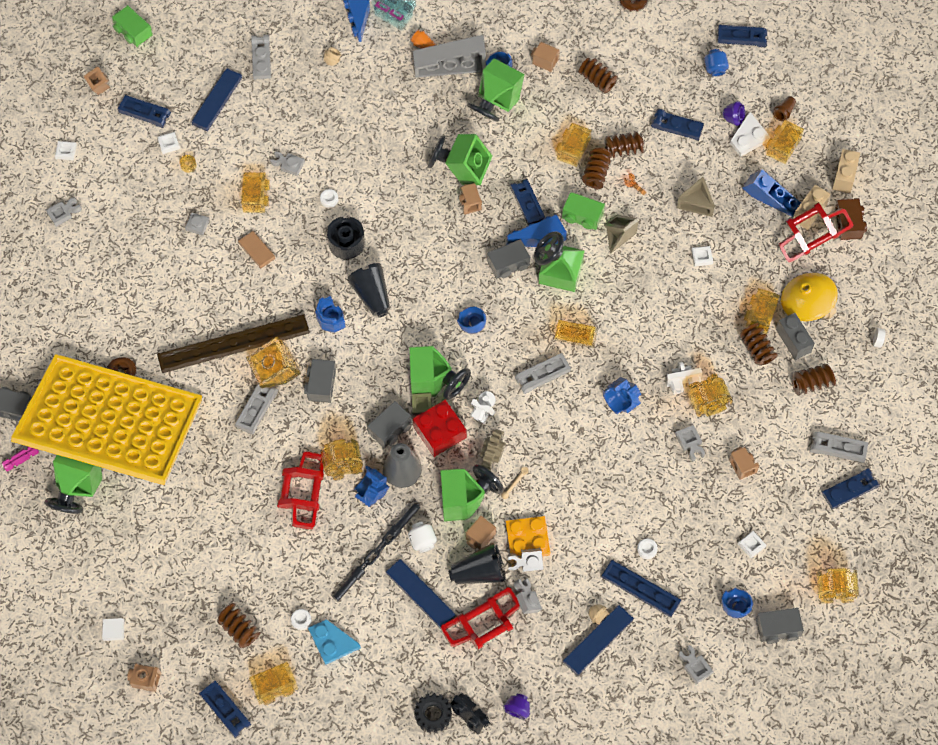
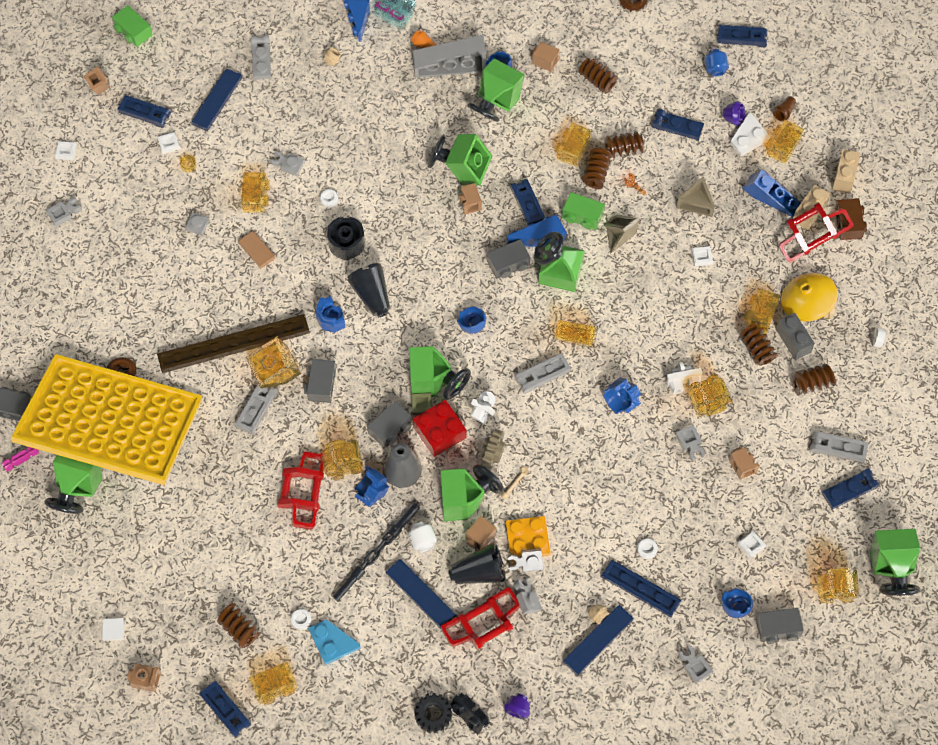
(895, 555): none -> bright green piece

